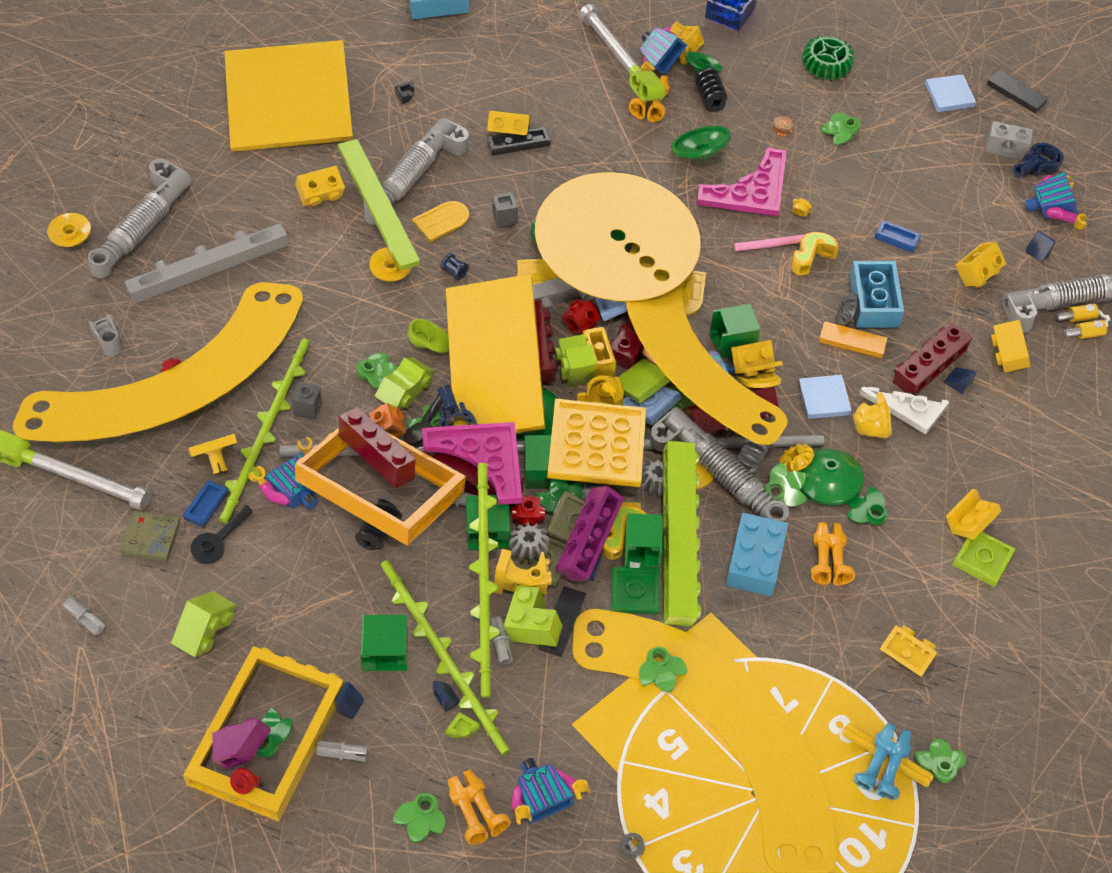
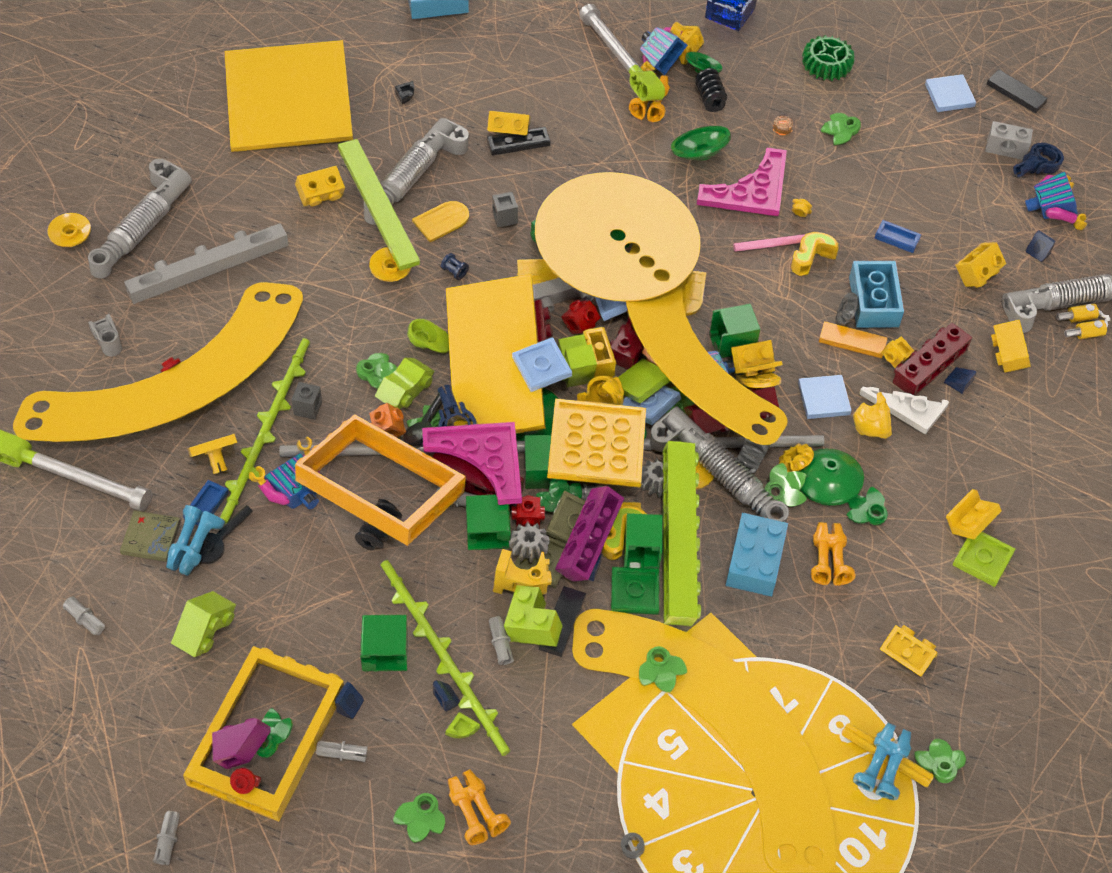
(166, 838): none -> light grey axle
(188, 556): none -> dark azure piece
(377, 447): dark red brick -> none
(486, 587): lime plant -> none
(541, 364): none -> light blue tile
(544, 792): torso -> none
(897, 351): none -> yellow bracket

